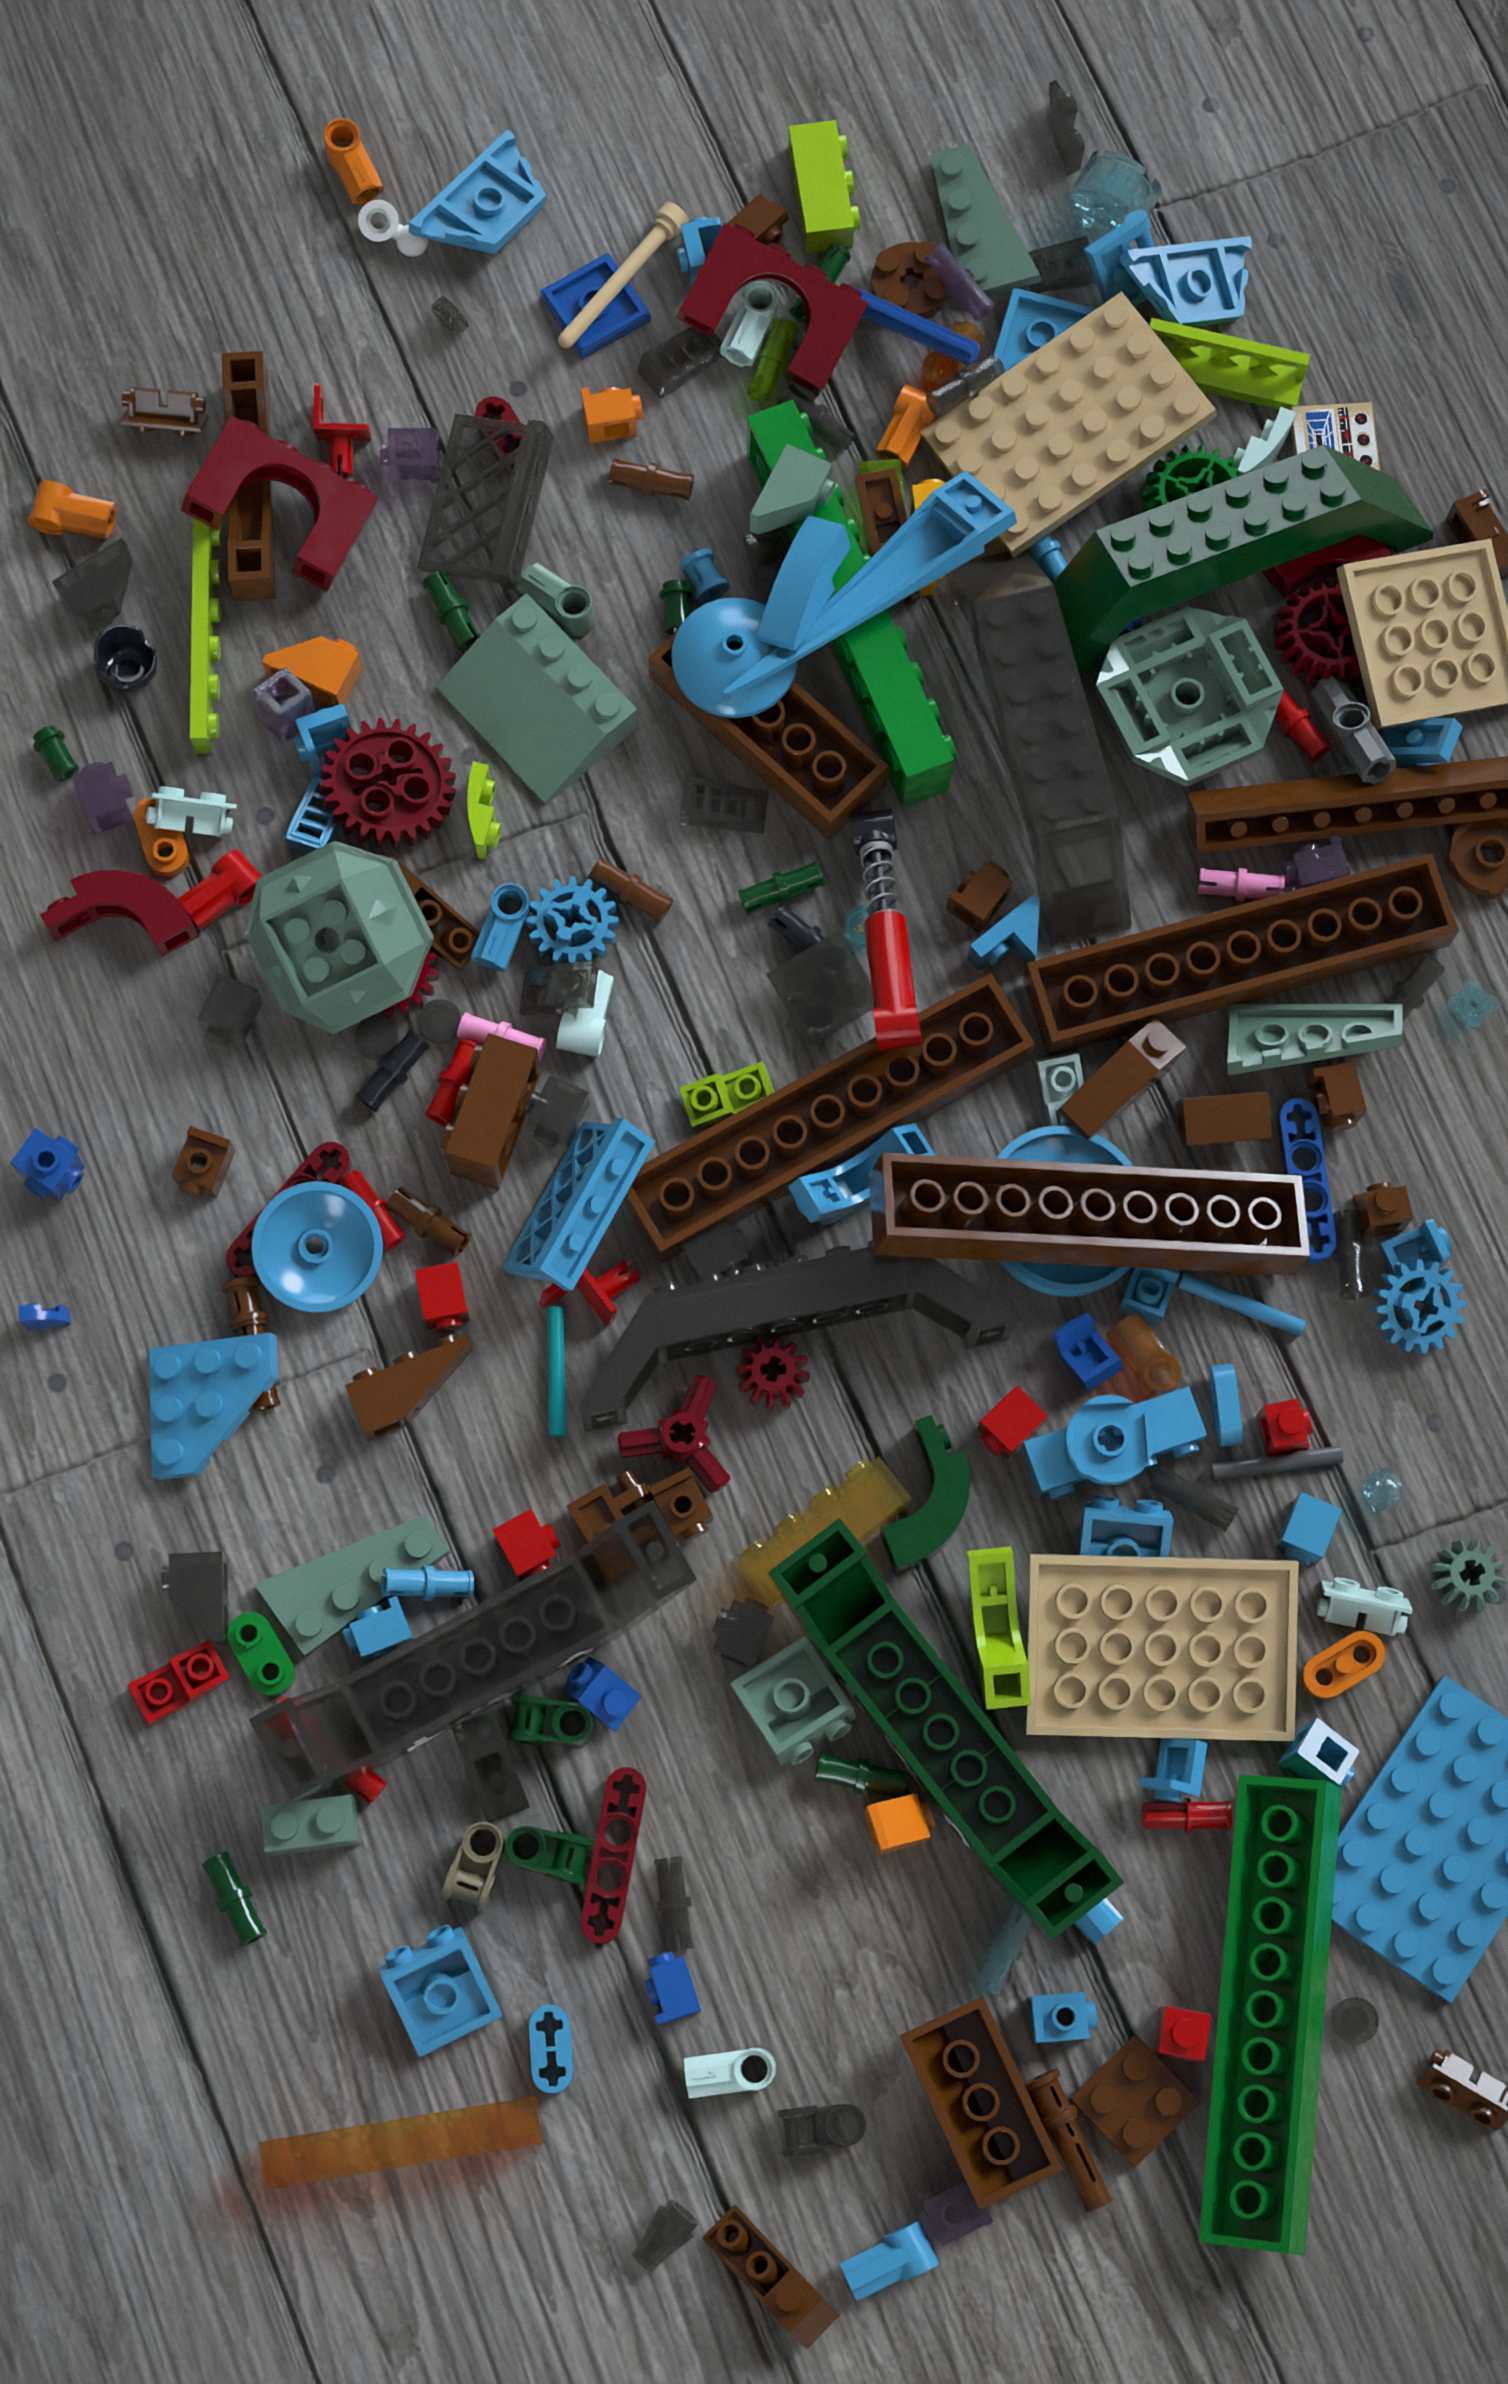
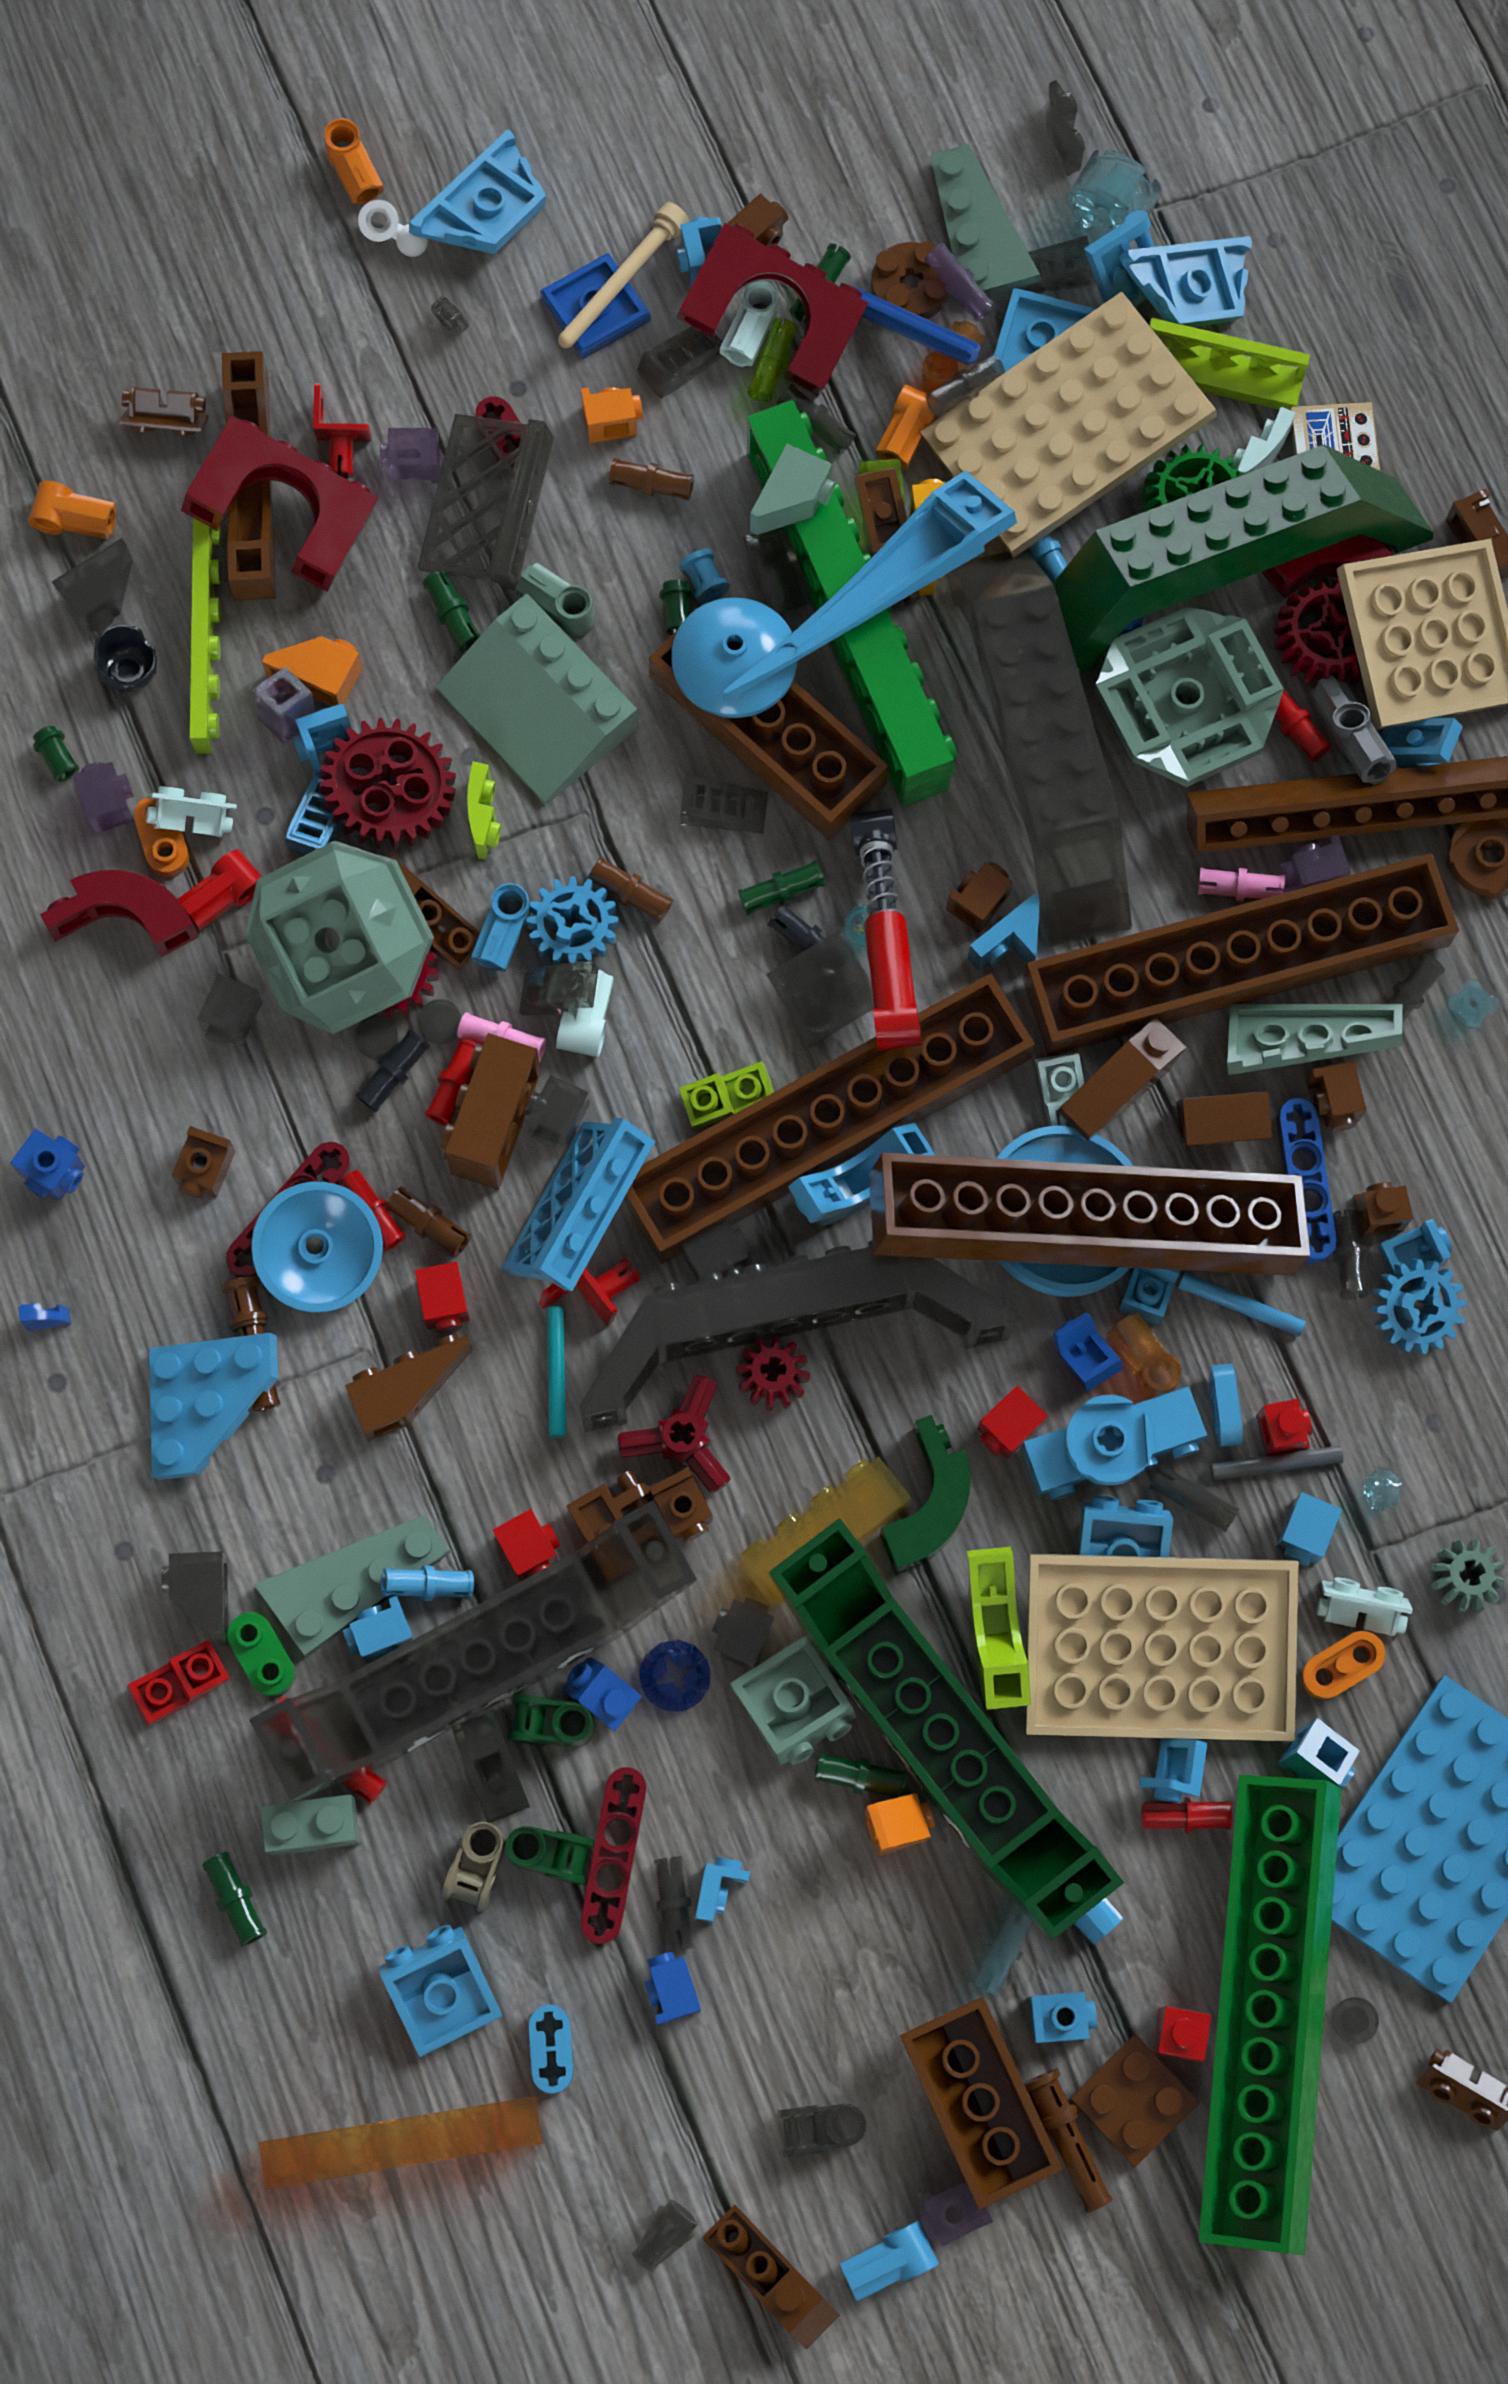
(667, 1695): none -> clear blue gear
(712, 1895): none -> dark azure bracket
(723, 2073): light aqua piece -> none
(803, 582): dark azure slope -> none
(822, 185): lime brick -> none

